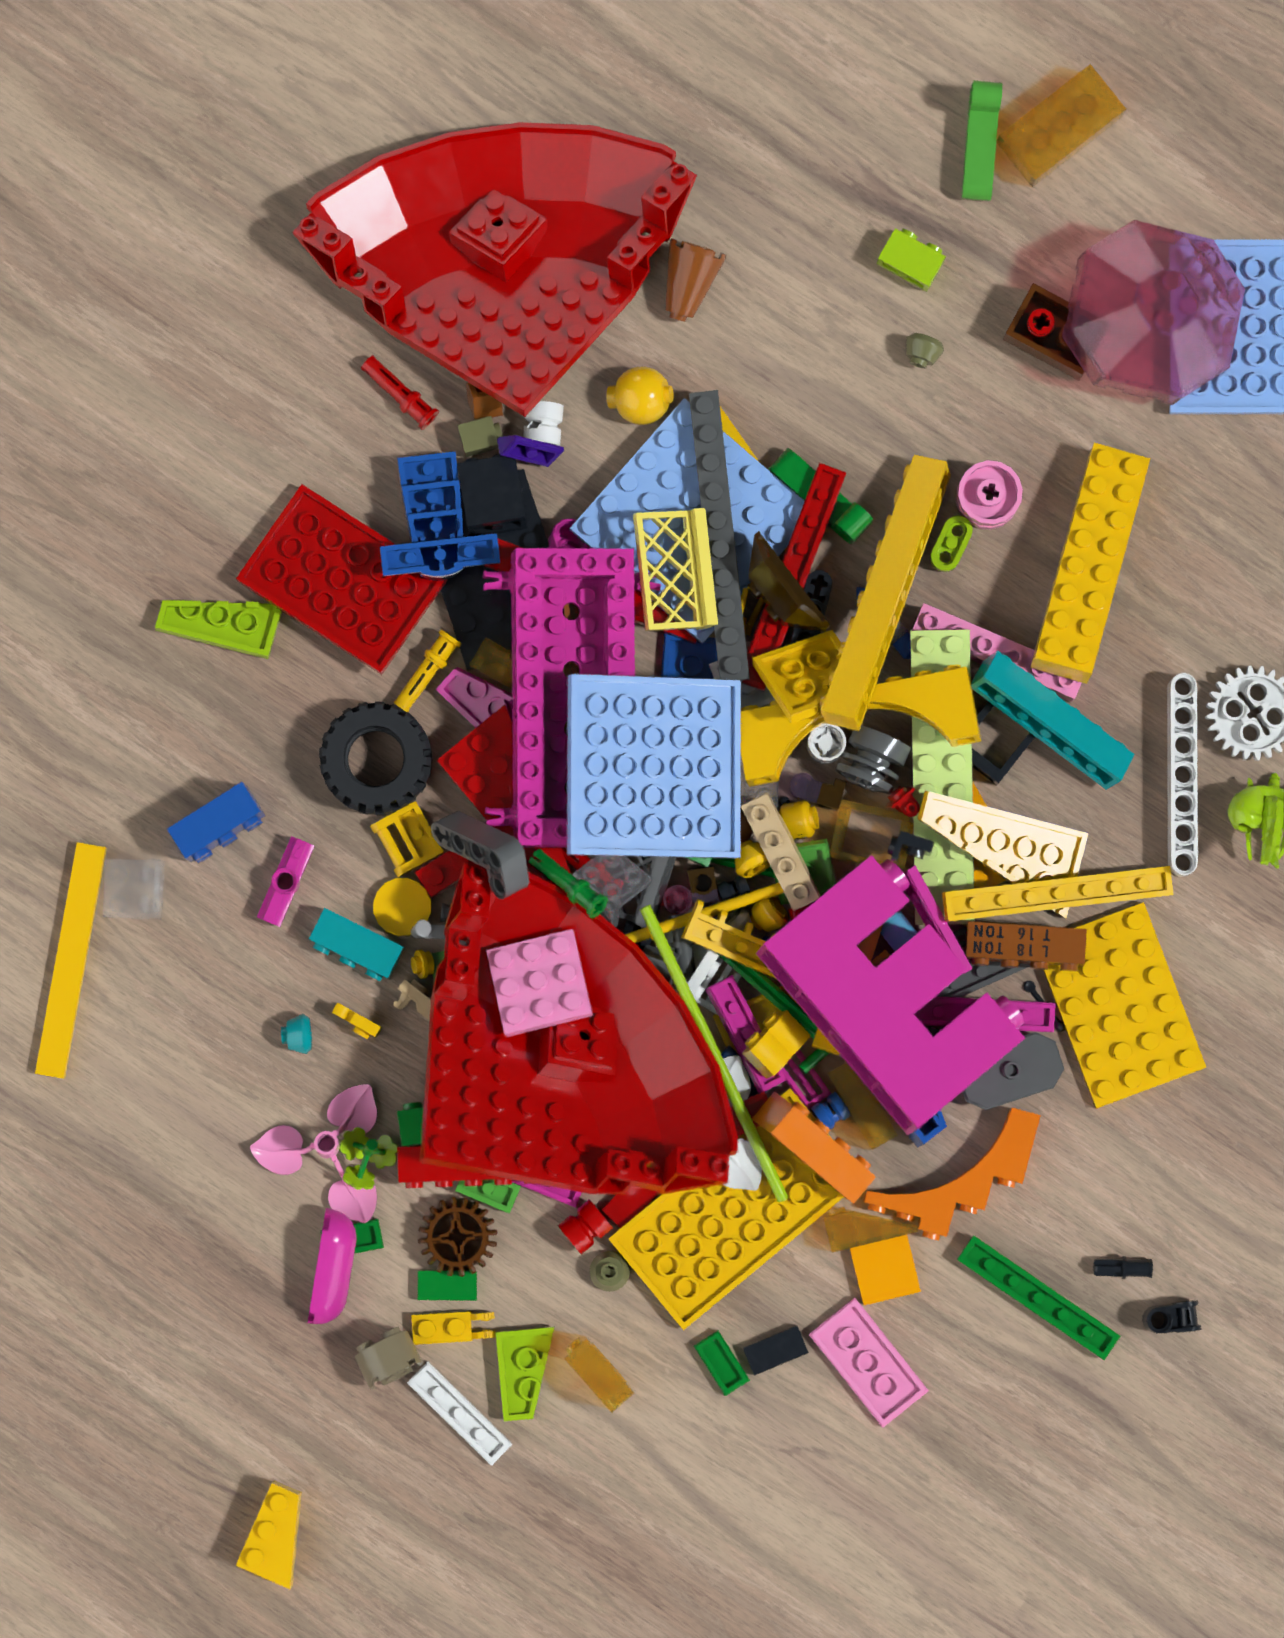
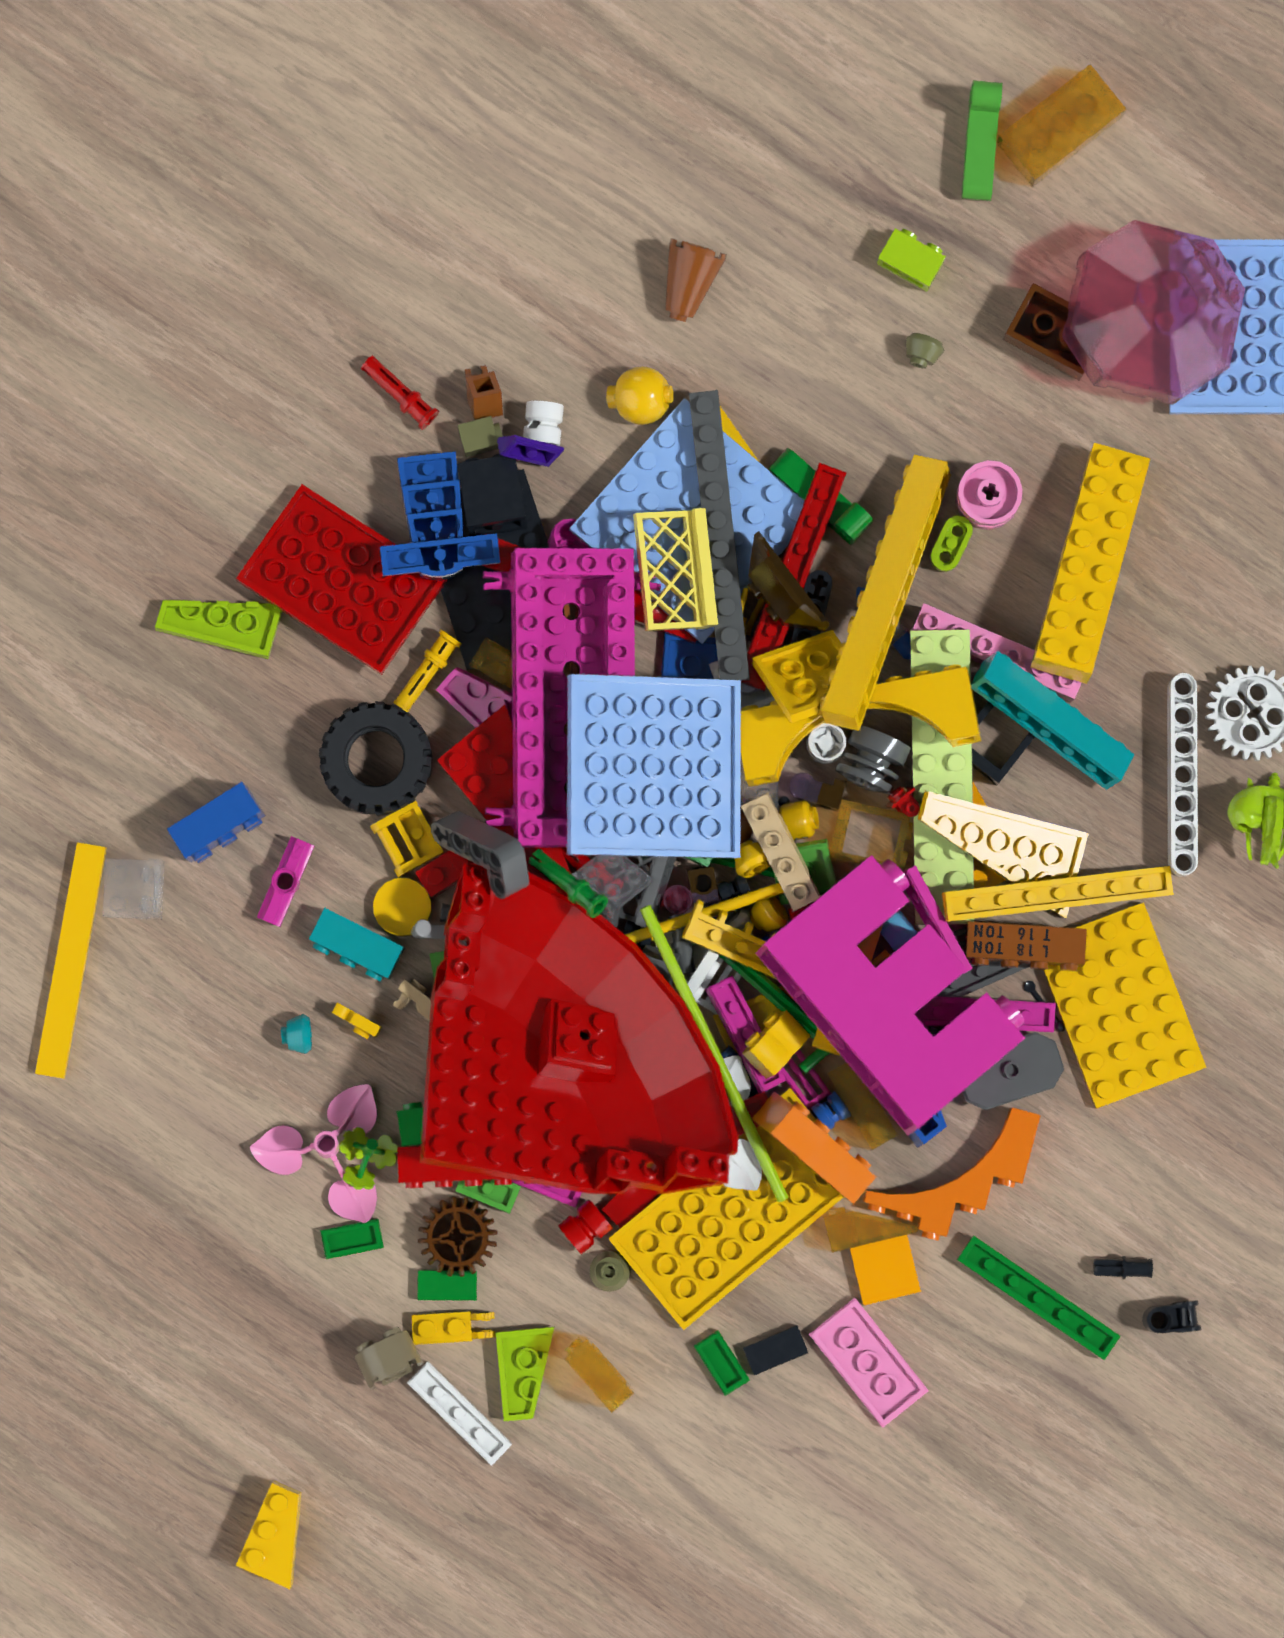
(332, 1268): dark pink brick -> none
(422, 963): yellow plate -> none
(509, 299): red panel -> none
(539, 983): bright pink plate -> none
(915, 846): black bracket -> none
(1036, 315): red bush -> none

